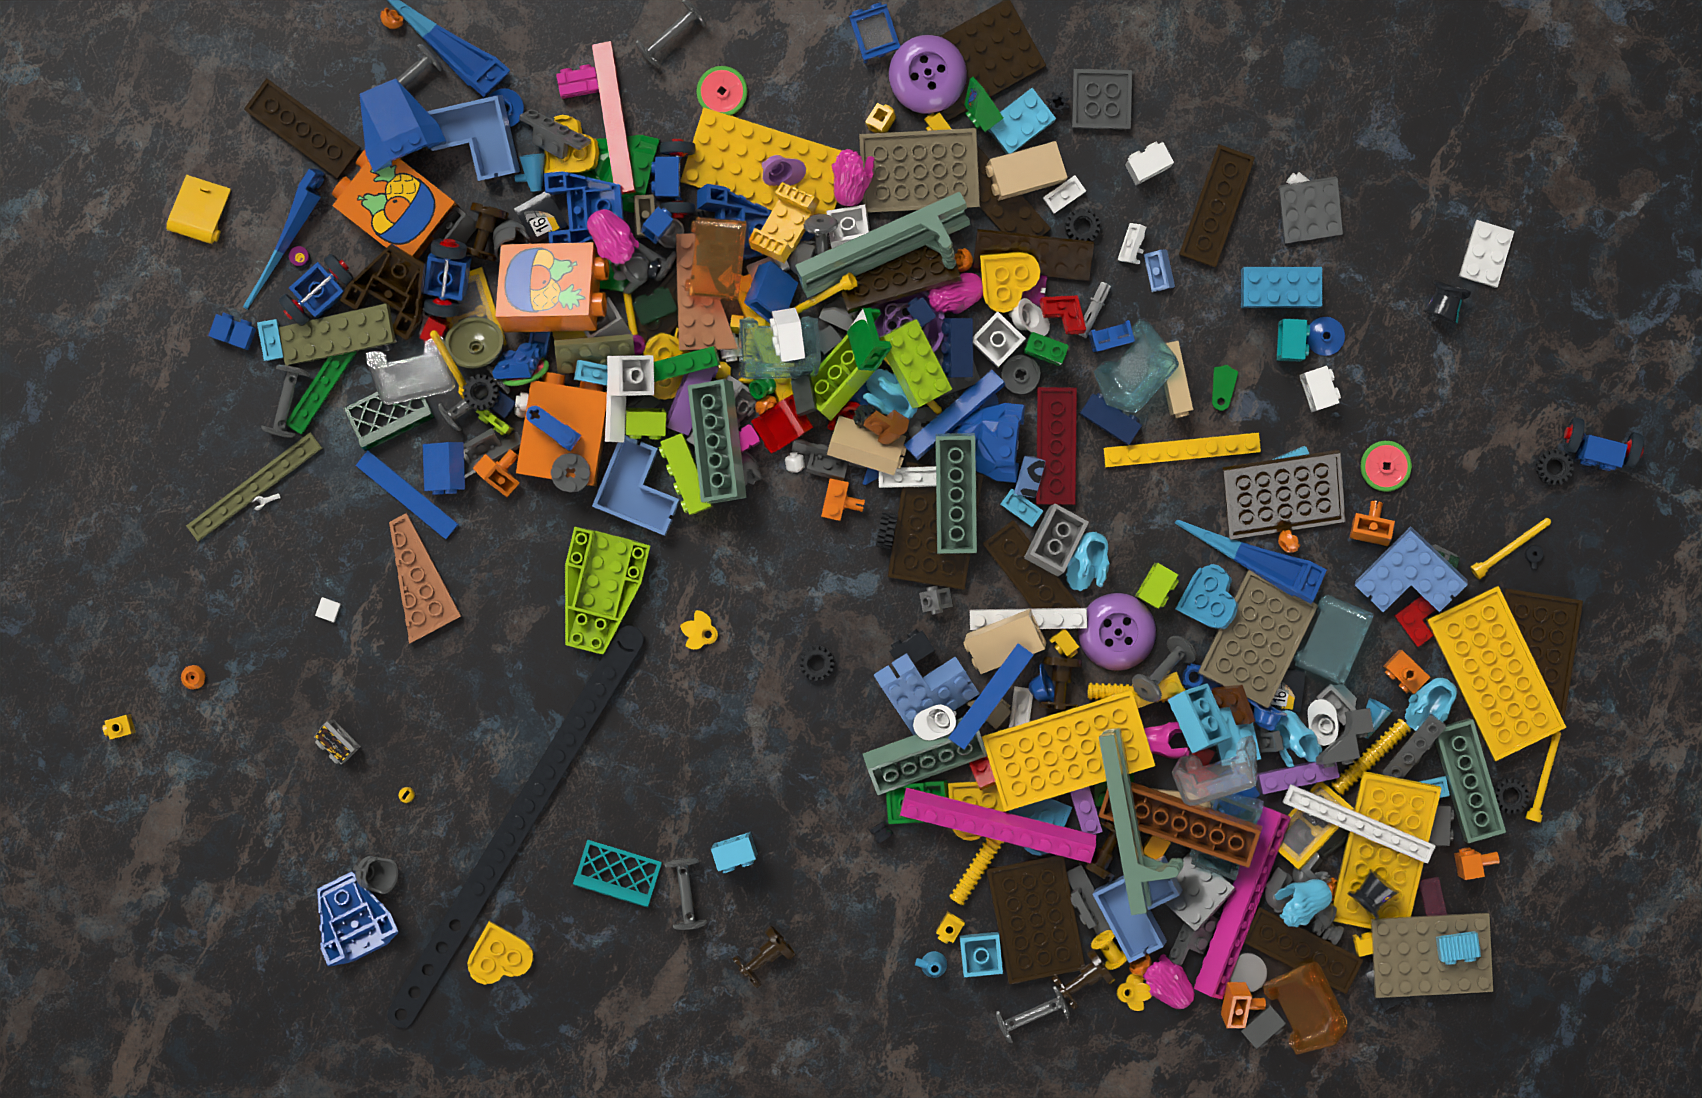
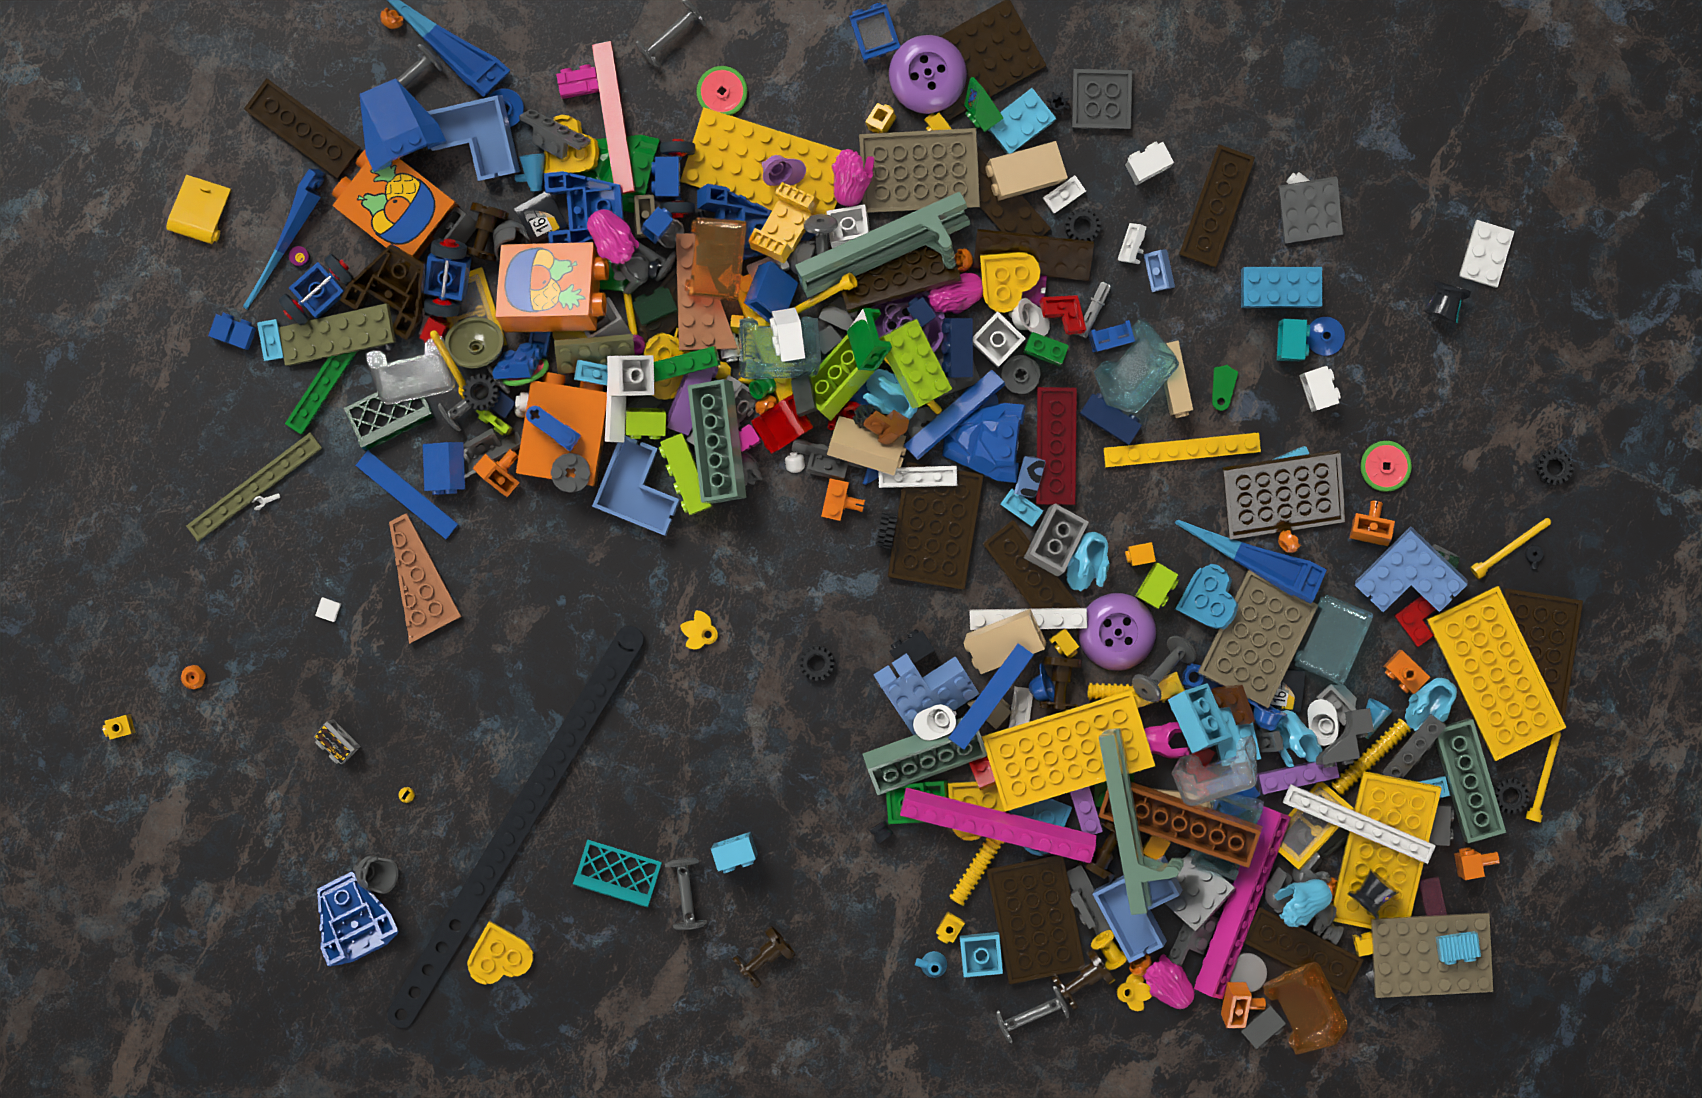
(285, 401): dark grey hose -> none
(599, 586): lime wedge -> none
(935, 599): flat silver brick -> none
(956, 493): sand green brick -> none
(1140, 554): none -> light orange brick
(1601, 451): brick -> none

